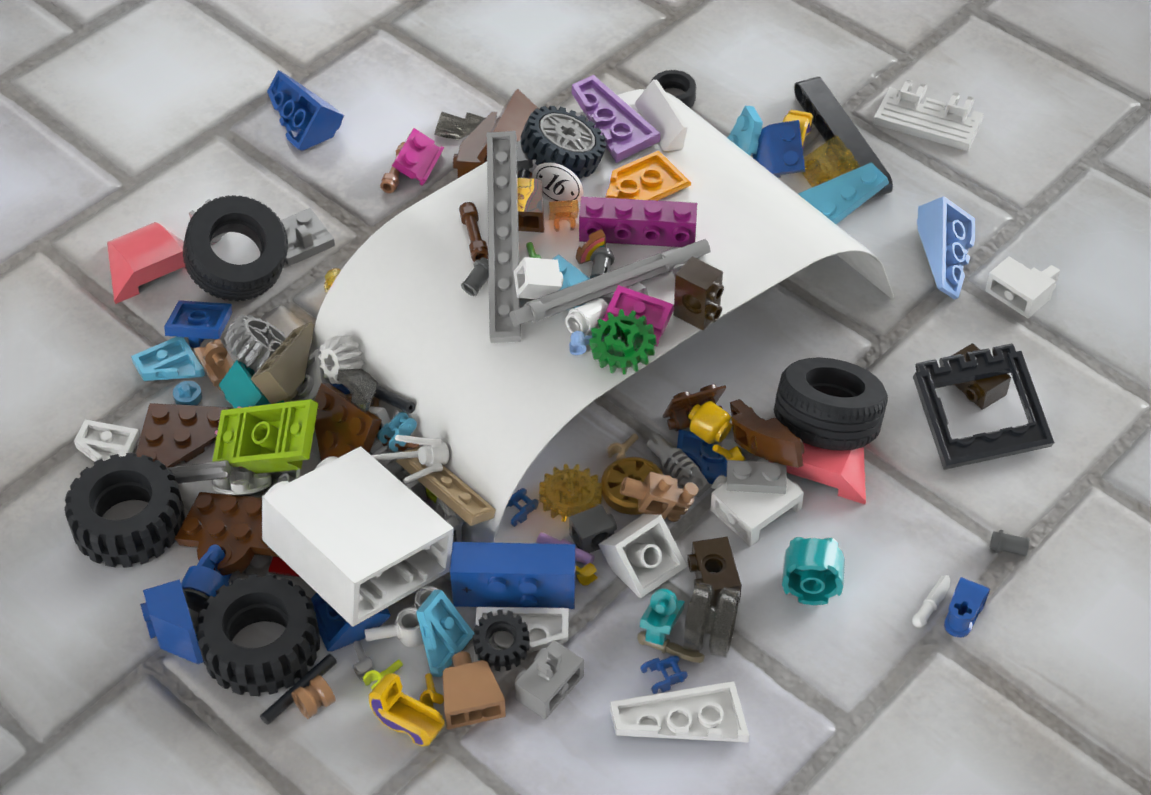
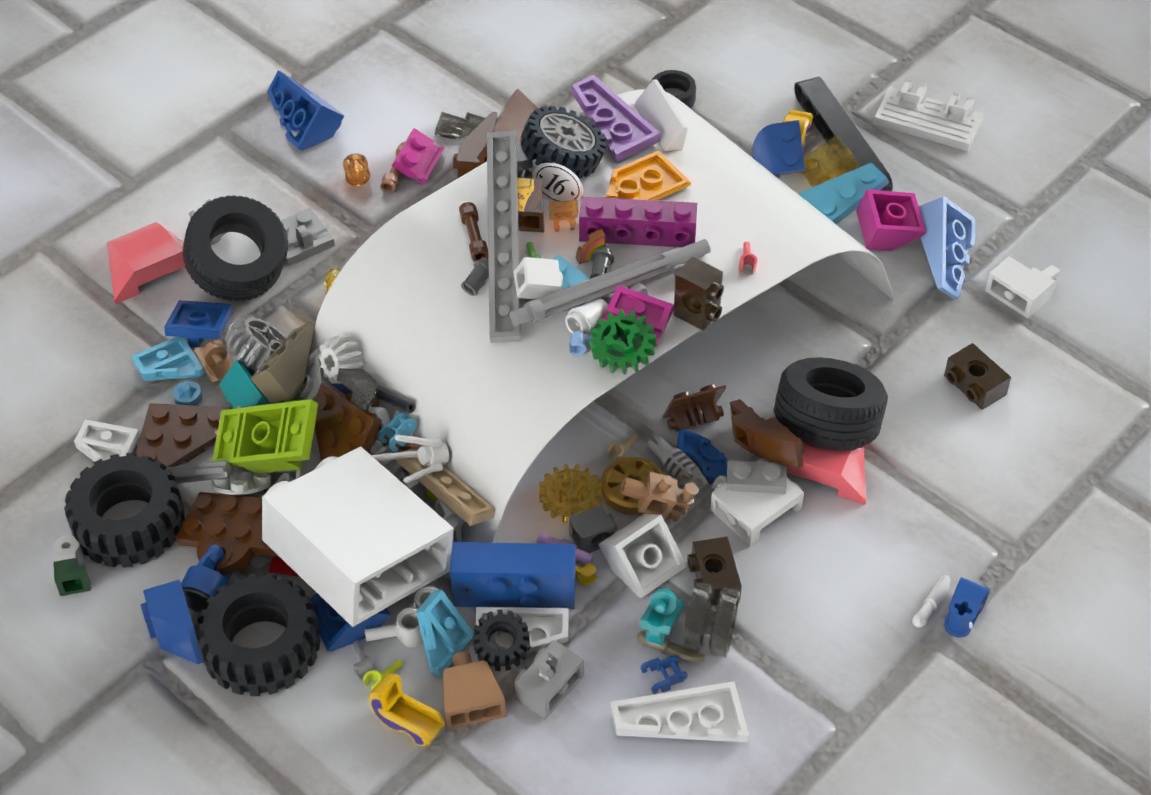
(67, 562): none -> dark green leg
(286, 699): black bar -> none
(313, 697): medium nougat wheel -> none
(356, 169): none -> clear orange wheel
(430, 695): yellow hand -> none
(525, 510): blue piece -> none
(710, 422): yellow head -> none
(732, 454): yellow hand -> none
(747, 130): medium azure wing -> none
(747, 258): none -> coral hand
(813, 570): teal brick -> none
(889, 219): none -> dark pink slope
(989, 445): black hinge -> none
(1009, 543): dark grey pin -> none

